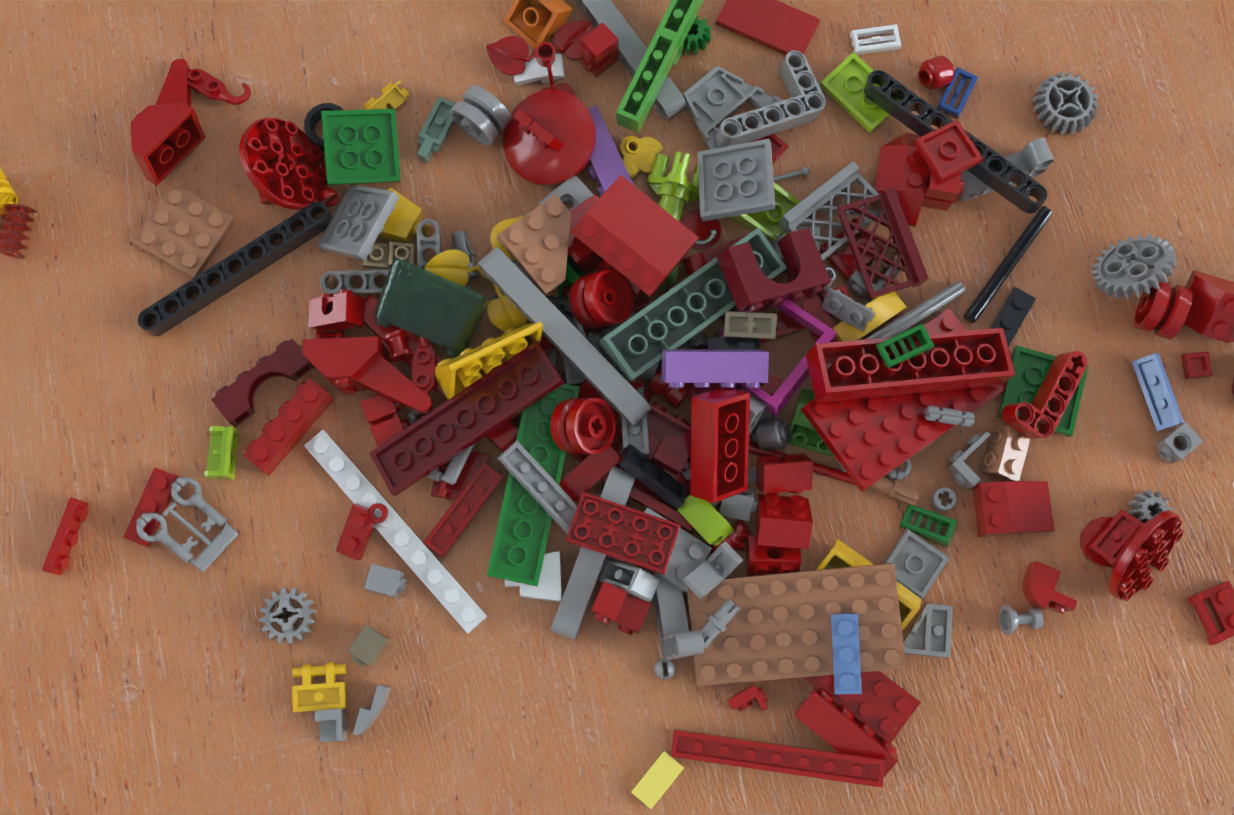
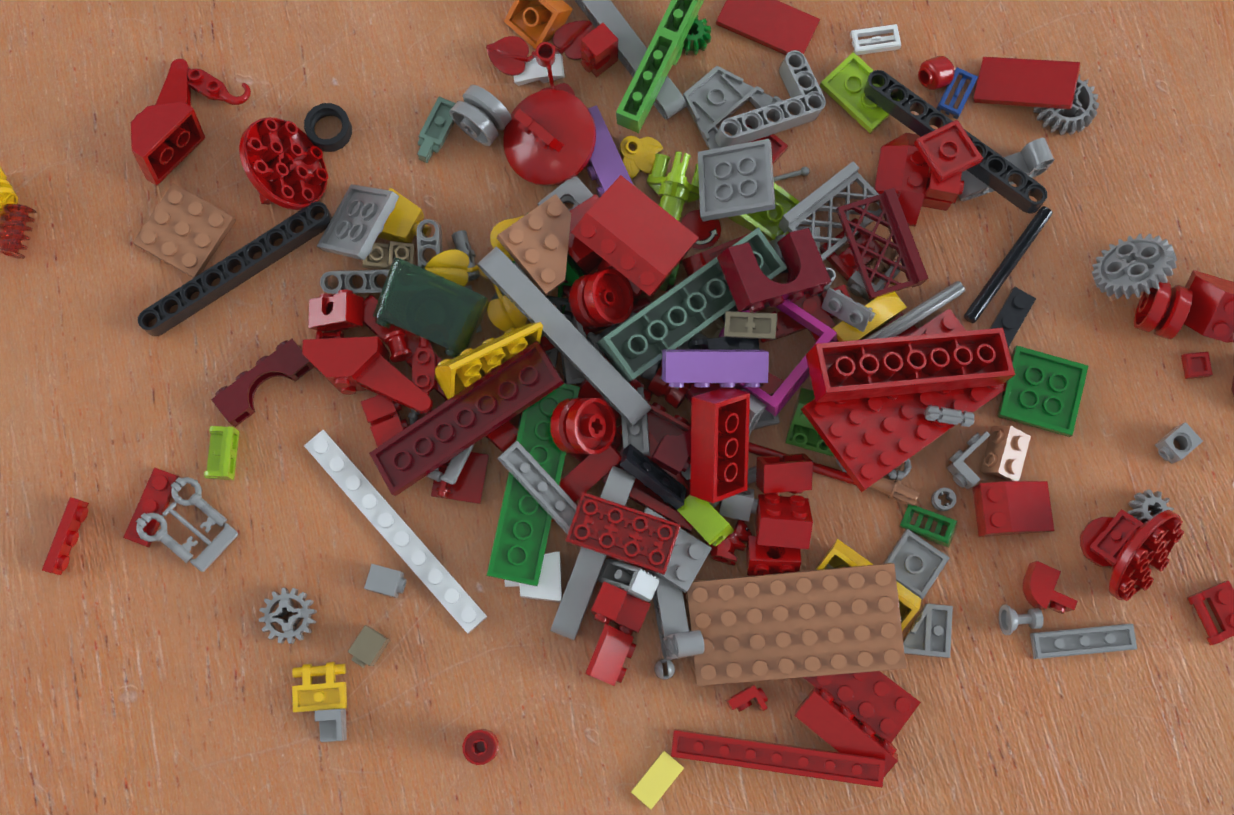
(288, 427): red brick -> none
(325, 193): red hinge -> none
(359, 529): red hinge -> none
(360, 146): green plate -> none
(368, 716): light grey slope -> none
(391, 95): yellow hinge -> none
(463, 509): red tile -> none
(480, 746): none -> red wheel
(610, 656): none -> slope
(713, 570): light grey bracket -> none
(719, 621): light grey pin -> none
(771, 434): flat silver head -> none
(846, 653): medium blue plate -> none
(922, 337): green slope -> none
(1027, 82): none -> red tile
(1067, 369): red beam -> none
(1083, 641): none -> light grey tile
(1157, 392): medium blue plate -> none

